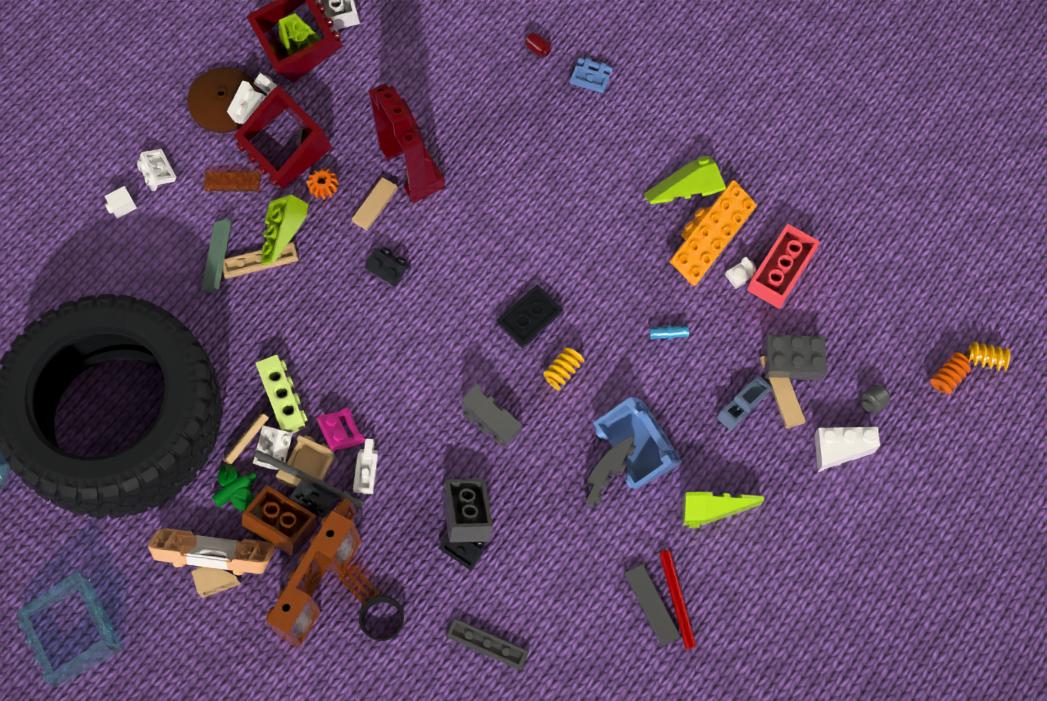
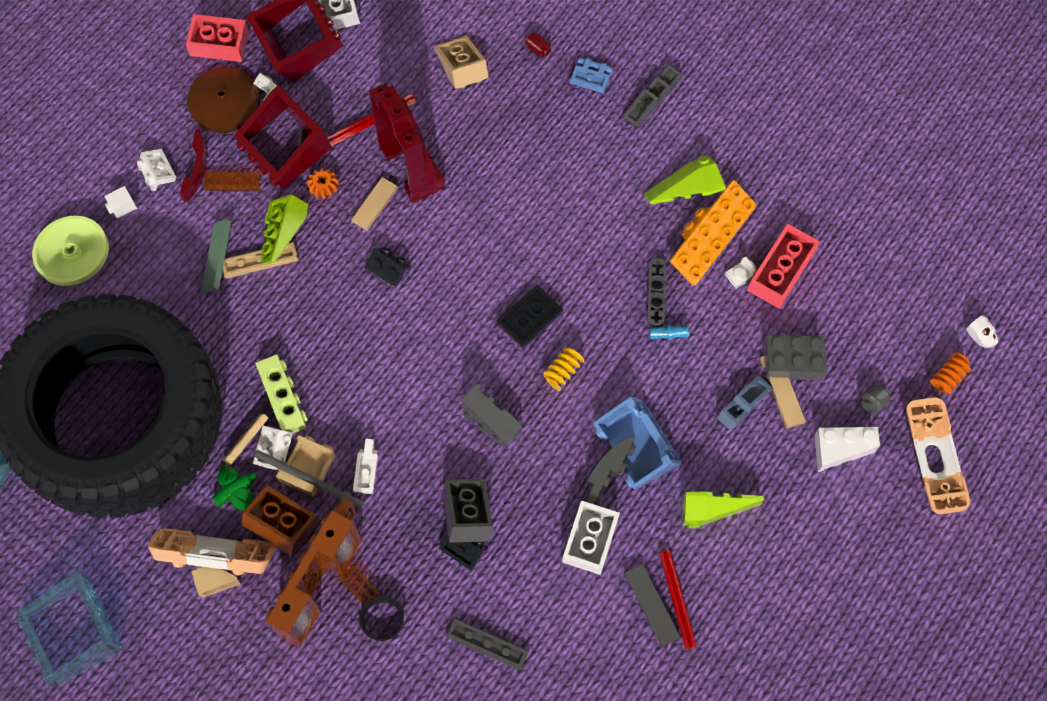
(70, 250): none -> yellowish green dish
(192, 184): none -> dark red slope
(217, 38): none -> coral brick
(244, 103): white bracket -> none
(295, 34): lime wedge -> none
(313, 497): black bracket -> none
(335, 432): dark pink plate -> none
(360, 125): none -> red axle
(462, 62): none -> tan slope
(590, 537): none -> white brick
(653, 96): none -> dark grey slope
(656, 293): none -> dark grey beam
(931, 426): none -> light nougat piece
(983, 332): none -> white rock
(989, 355): yellow piece -> none

